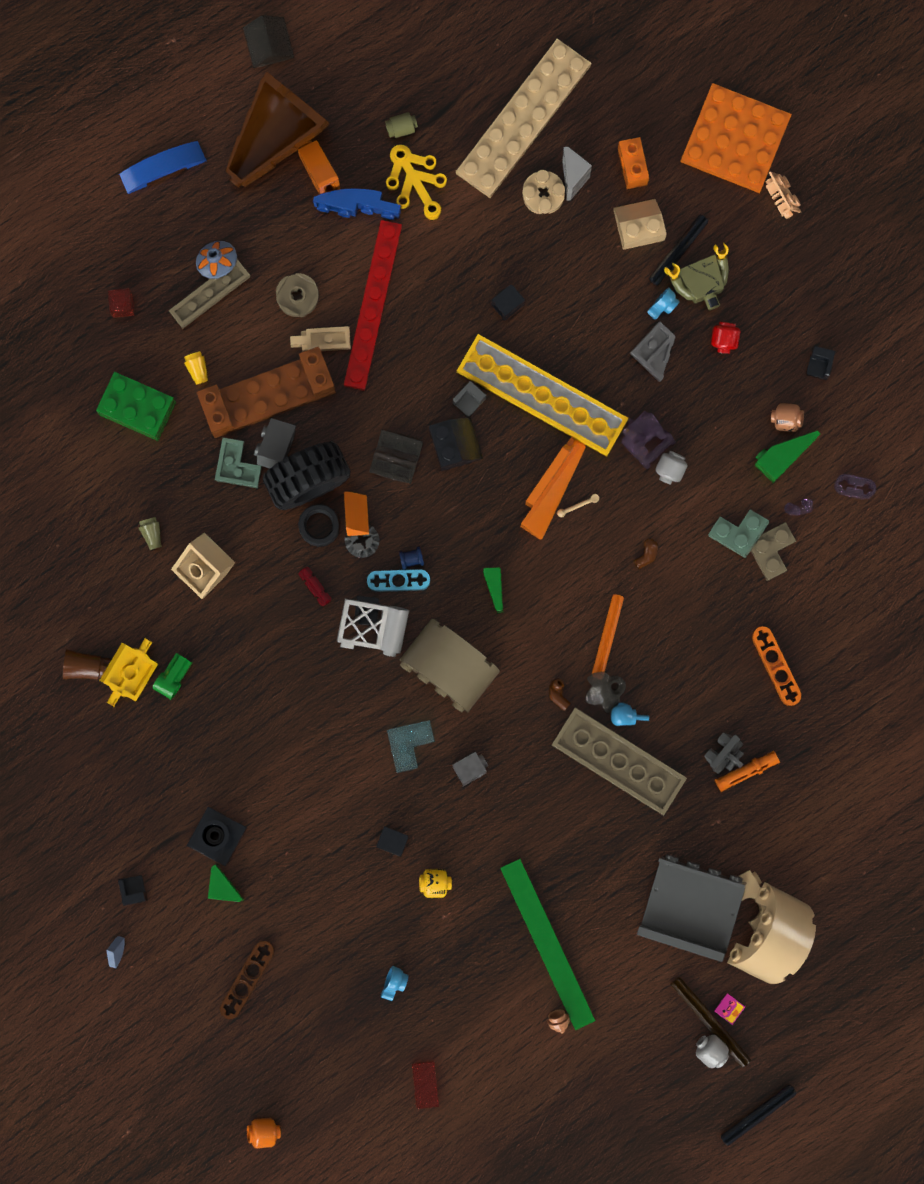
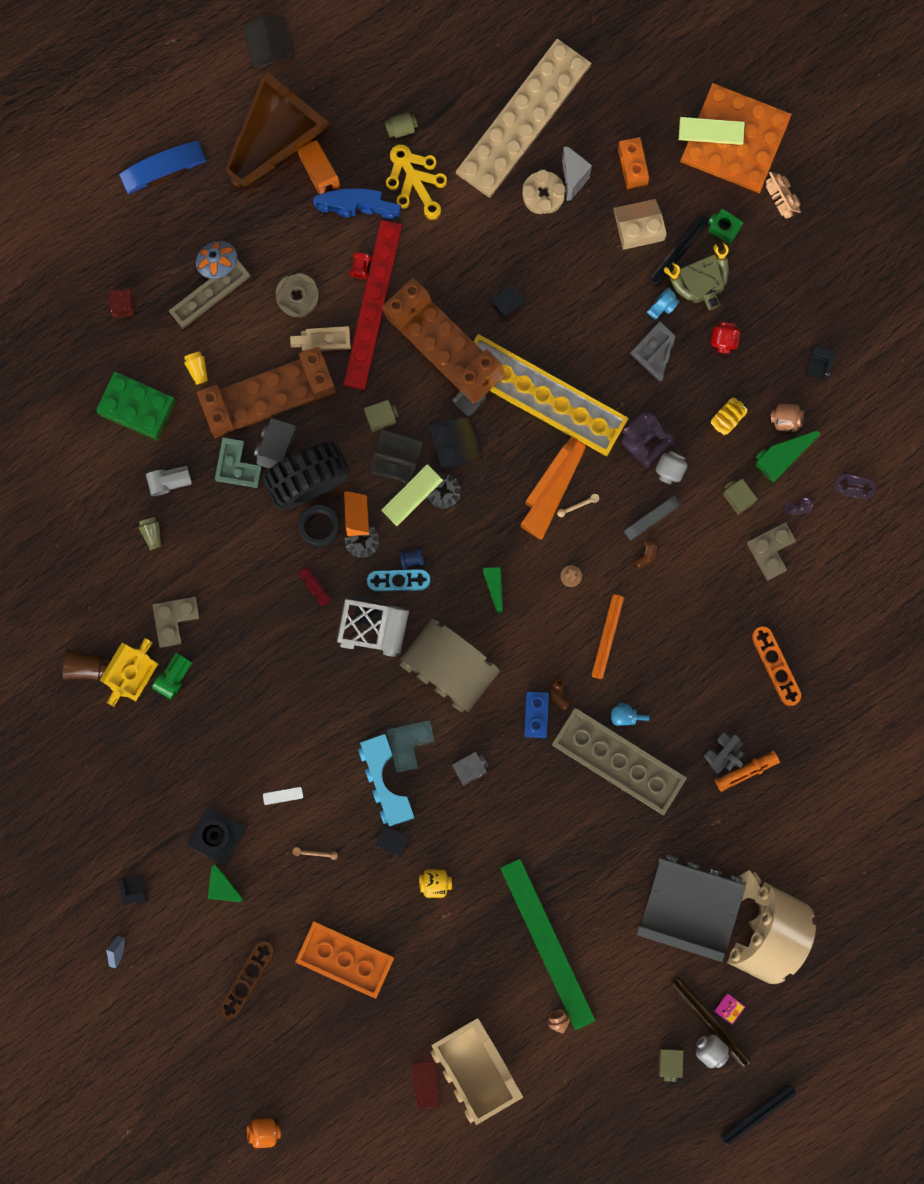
(163, 481): none -> light grey piece
(168, 617): none -> dark tan plate
(202, 565): tan slope -> none
(283, 795): none -> white sticker
(297, 851): none -> medium nougat hinge
(344, 960): none -> orange plate
(360, 265): none -> red bush
(377, 753): none -> medium azure arch
(381, 415): none -> olive brick
(394, 981): dark azure piece -> none
(412, 495): none -> yellowish green tile
(443, 341): none -> dark orange plate
(448, 499): none -> dark grey gear
(476, 1072): none -> tan cylinder
(536, 715): none -> blue brick
(571, 576): none -> medium nougat piece
(601, 690): clear smoke plate -> none
(652, 518): none -> dark grey beam
(671, 1064): none -> olive brick
(711, 130): none -> yellowish green tile
(725, 235): none -> green brick
(729, 416): none -> yellow gear
(739, 495): none -> olive brick
(740, 538): sand green plate -> none

